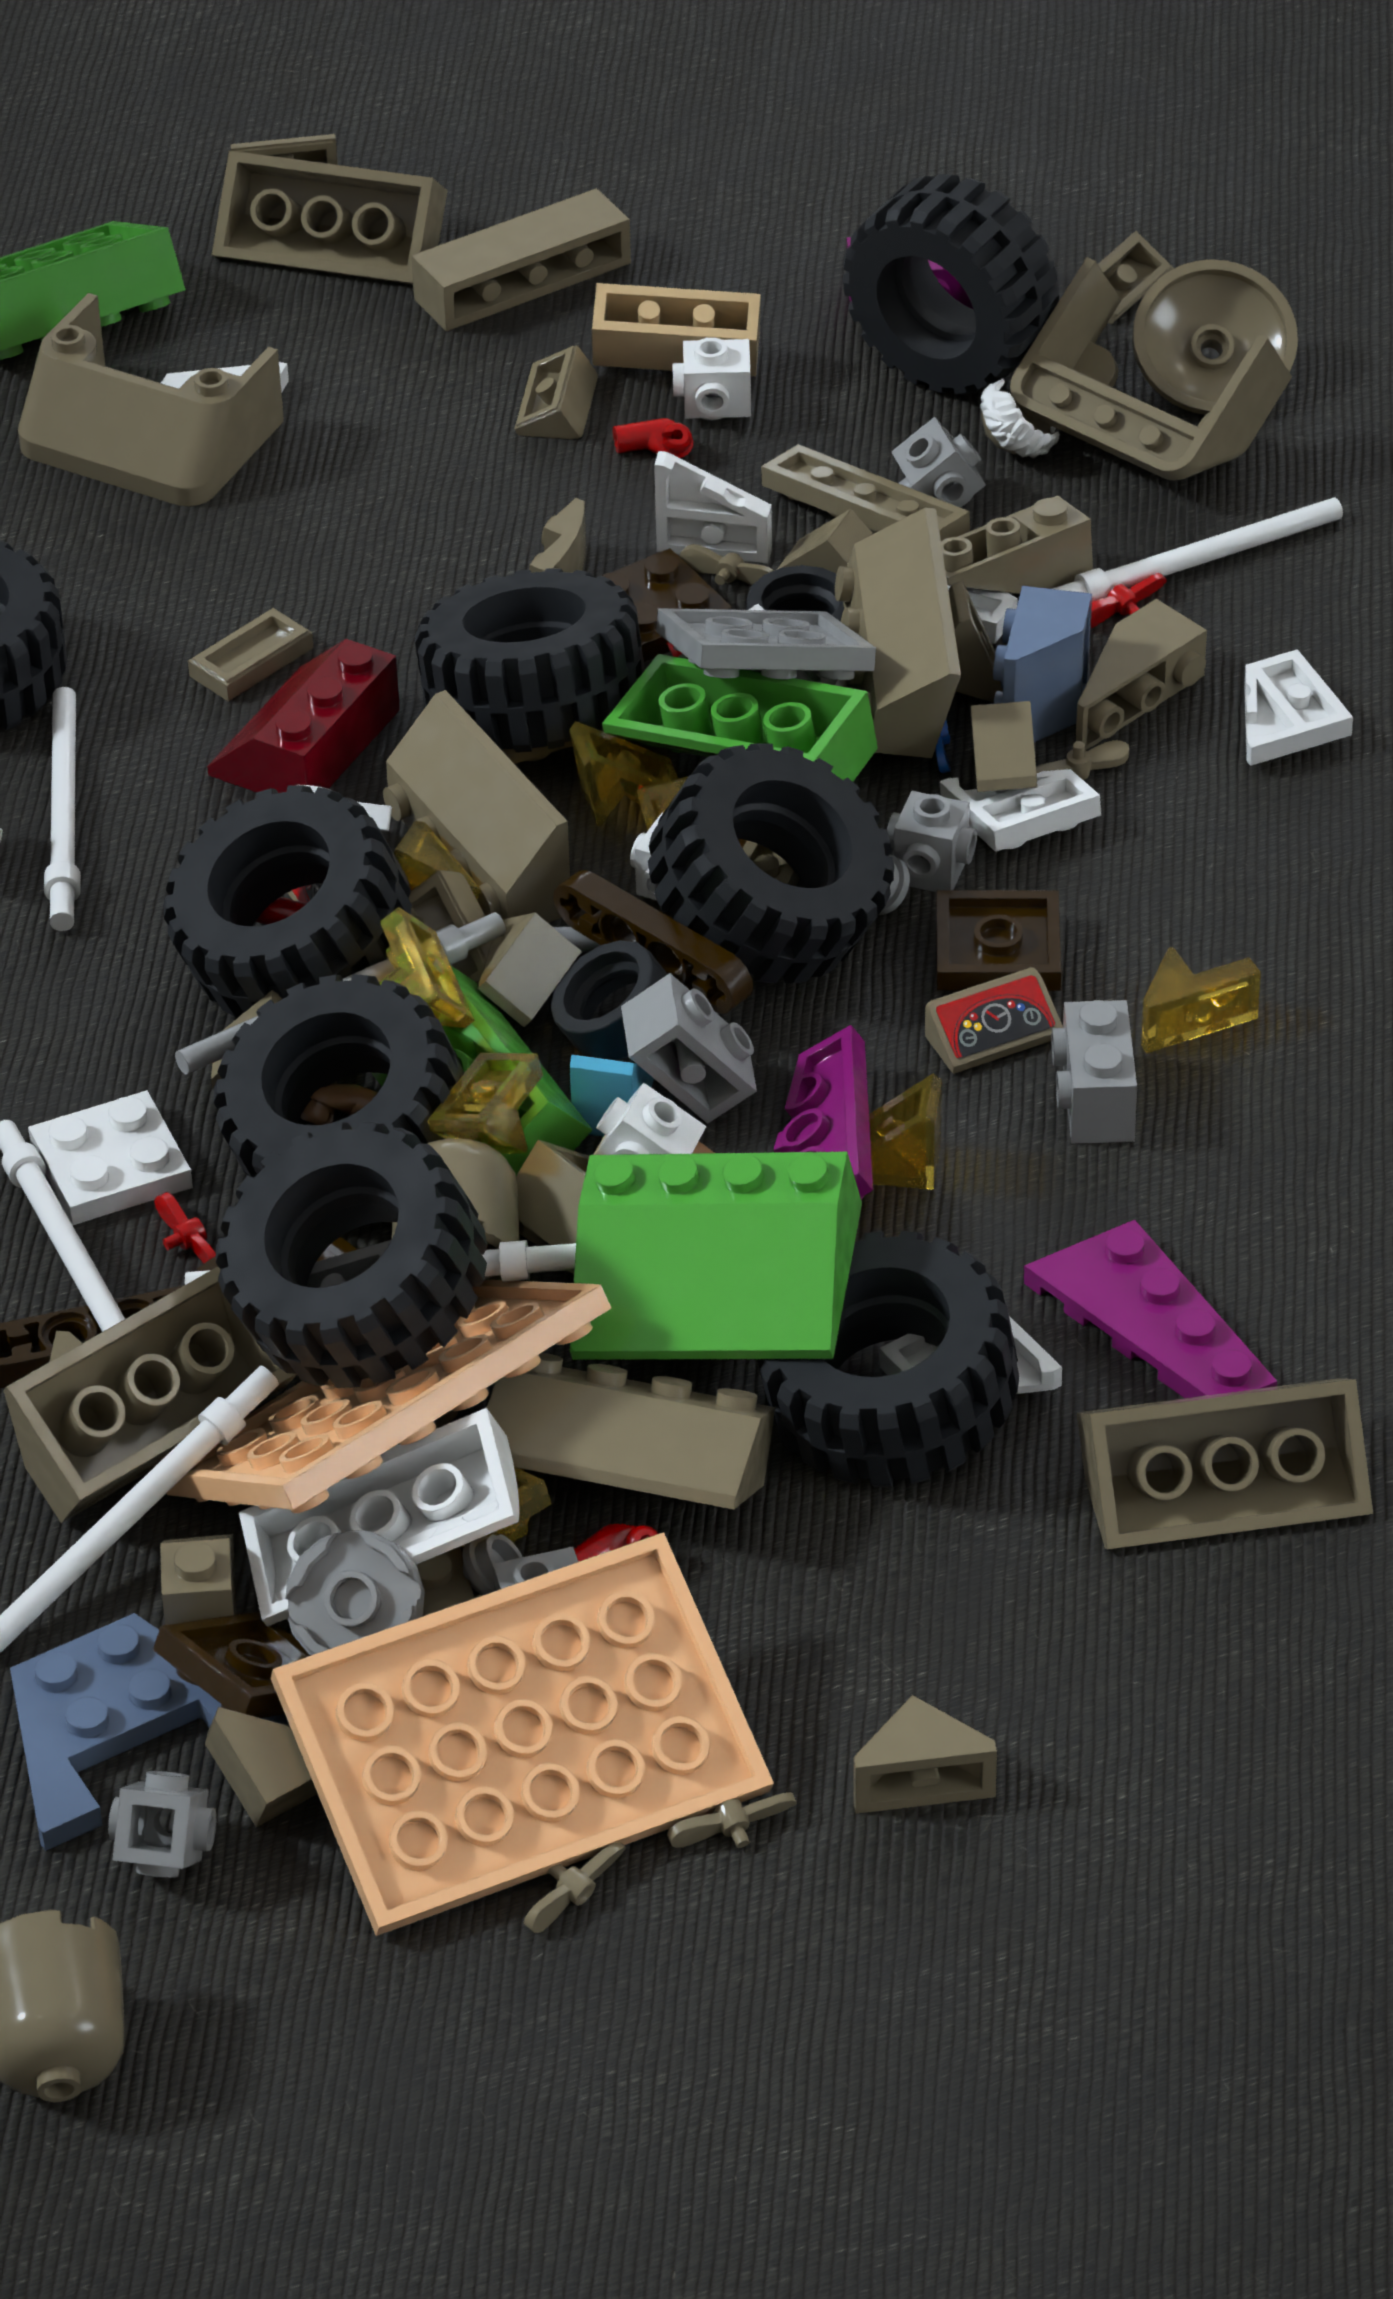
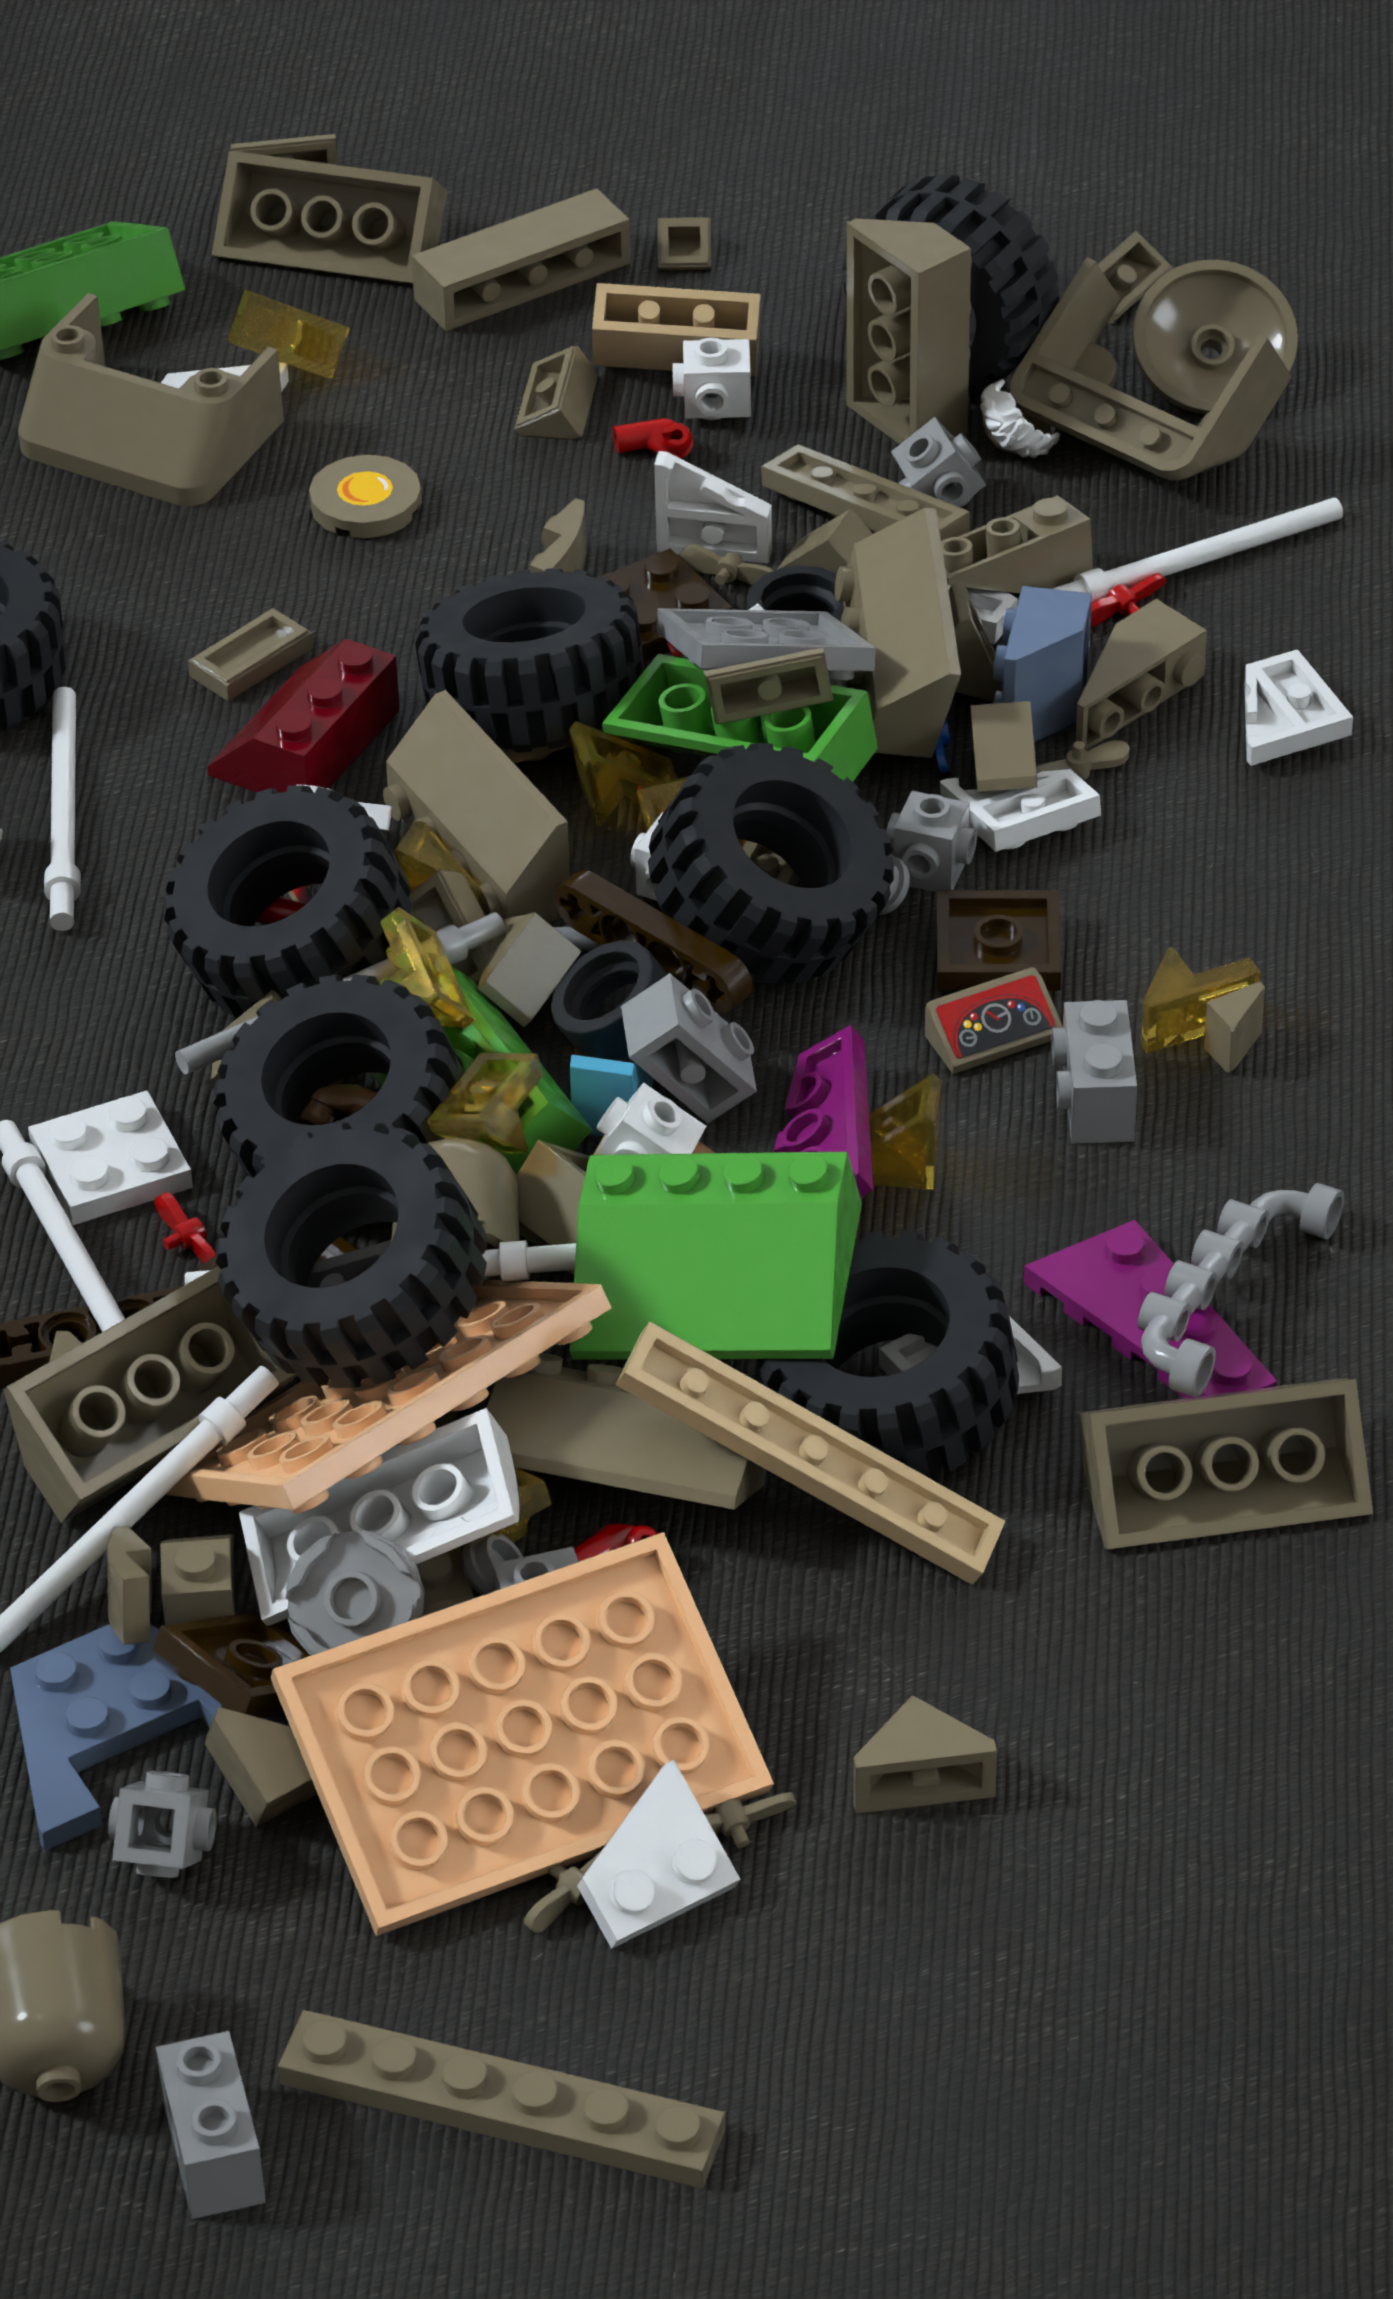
(129, 1586): none -> dark tan slope
(210, 2125): none -> light grey brick
(298, 335): none -> clear yellow slope
(365, 496): none -> dark tan tile
(502, 2098): none -> dark tan plate
(656, 1862): none -> white wing
(684, 243): none -> dark tan slope
(769, 685): none -> dark tan slope
(810, 1453): none -> tan plate
(907, 326): none -> dark tan slope
(1217, 1257): none -> light grey bar
(1234, 1024): none -> dark tan slope

